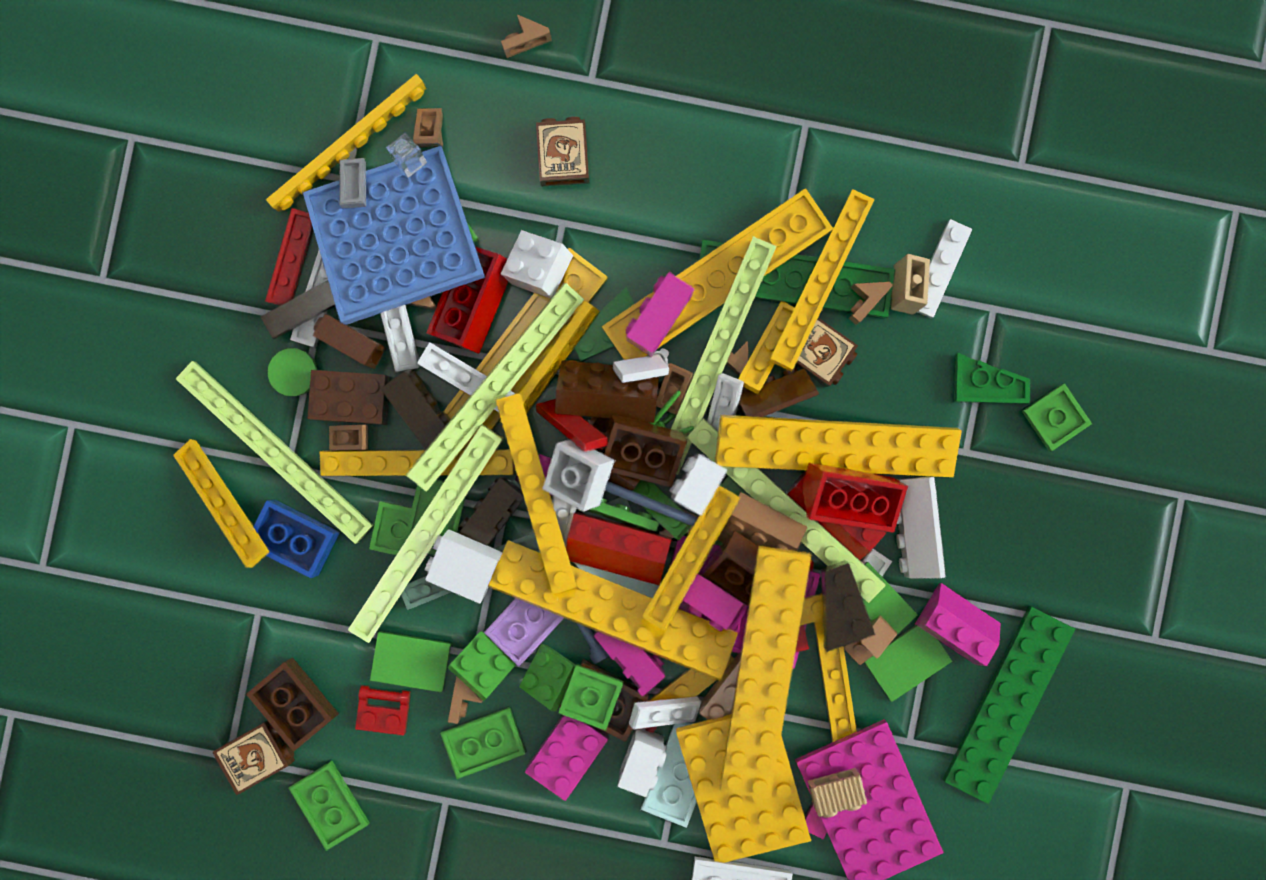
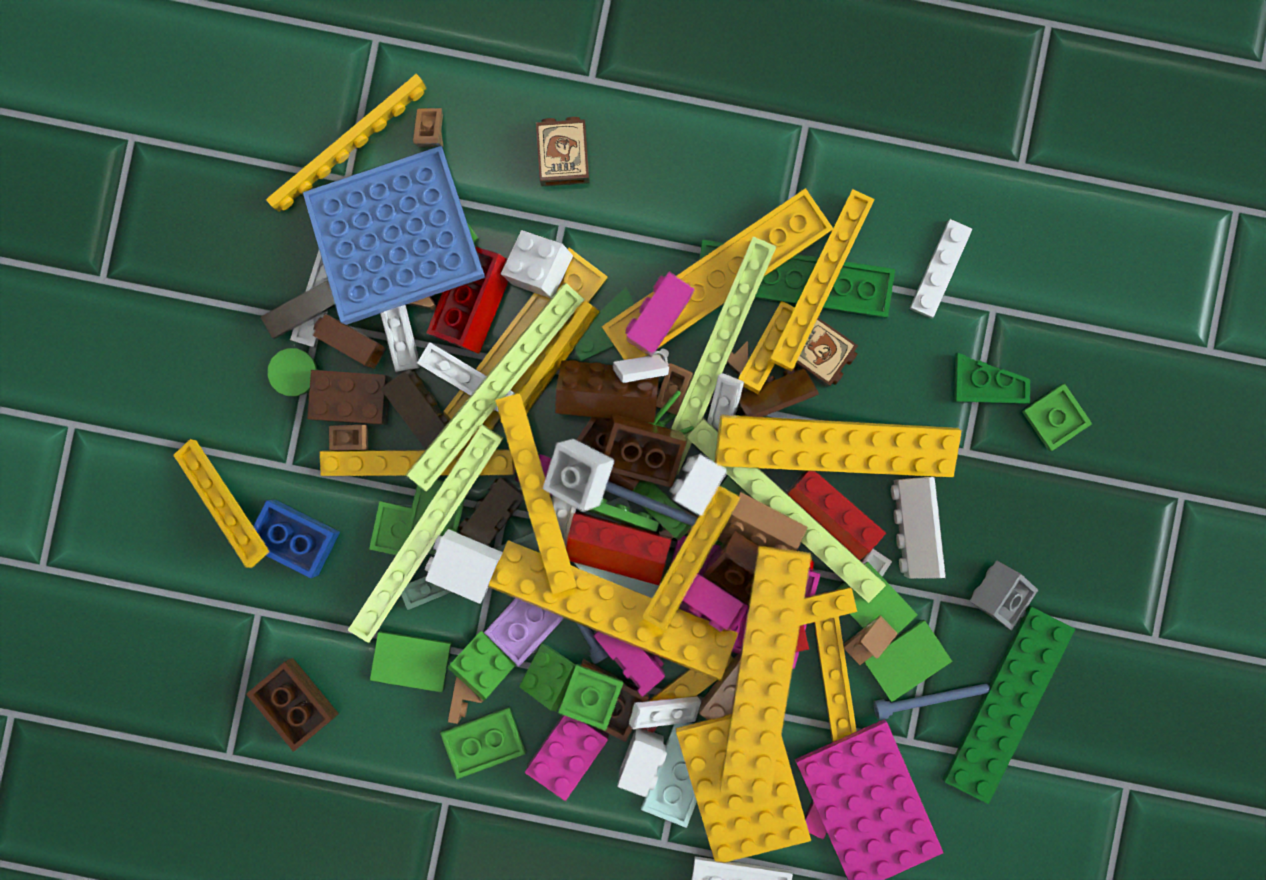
(253, 757): brick -> none
(274, 452): yellowish green plate -> none
(290, 258): red tile -> none
(329, 805): bright green tile -> none
(353, 183): light grey tile -> none
(382, 718): red plate -> none
(406, 155): clear brick -> none
(532, 36): medium nougat slope -> none
(573, 427): red tile -> none
(837, 793): tan brick -> none
(843, 608): dark brown wedge -> none
(852, 497): red slope -> none
(871, 294): medium nougat slope -> none
(884, 709): none -> sand blue piece
(910, 284): tan brick -> none
(960, 626): dark pink slope -> none
(1004, 594): none -> light grey slope

